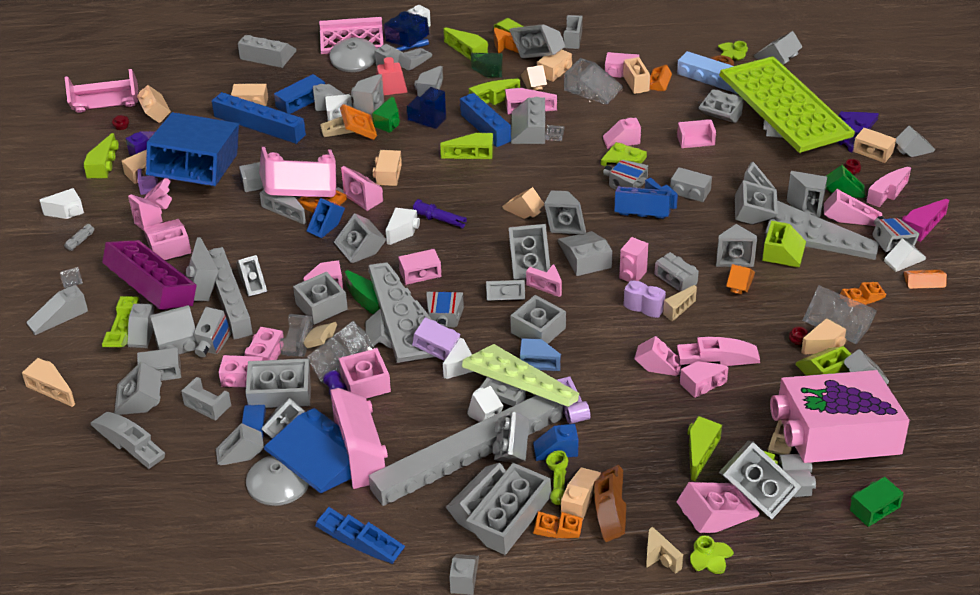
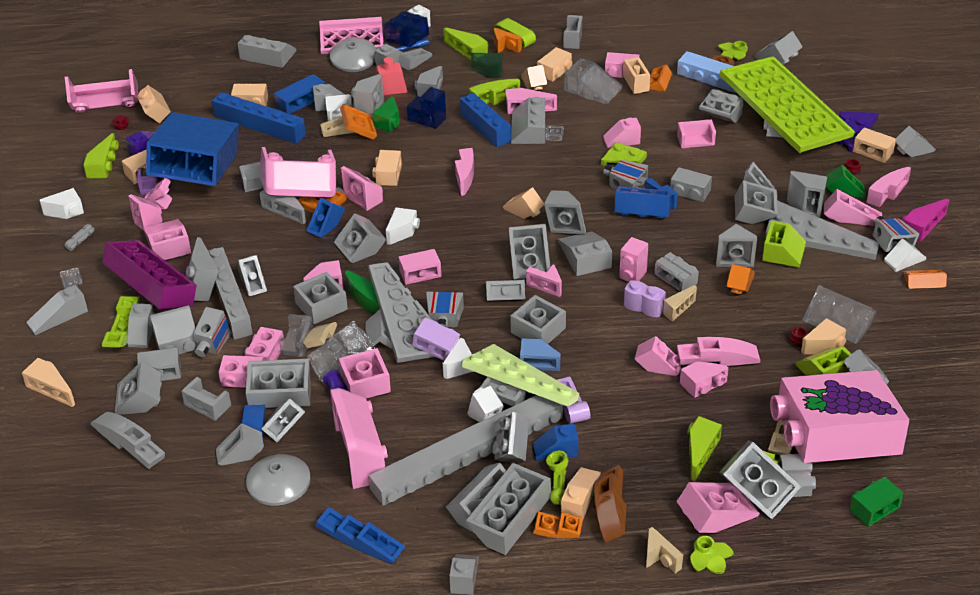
(313, 450): blue slope -> none
(431, 211): dark purple pin -> none
(464, 169): none -> bright pink slope
(468, 147): lime slope -> none
(537, 40): light grey slope -> none
(866, 293): orange slope -> none

